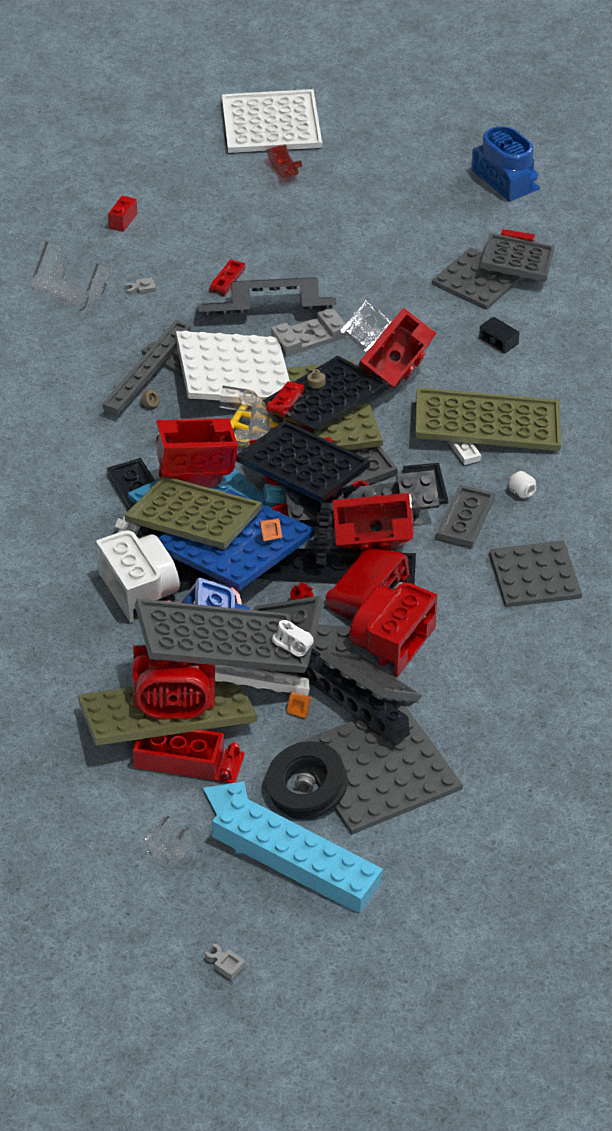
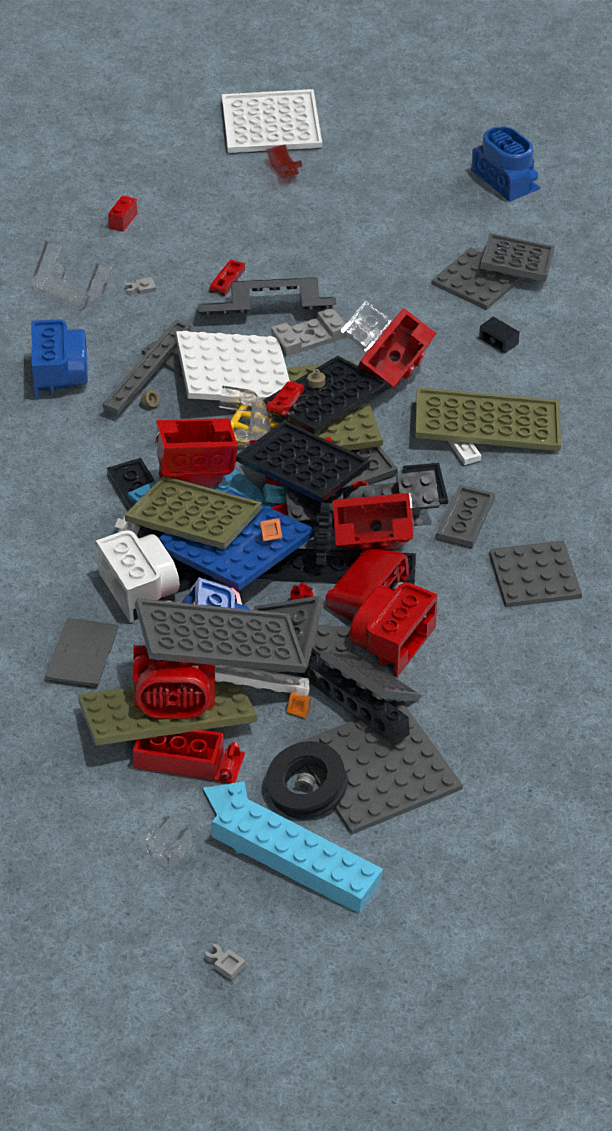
(57, 355): none -> blue brick
(82, 652): none -> dark grey piece
(292, 638): white piece -> none
(520, 235): red tile -> none
(522, 484): white head -> none

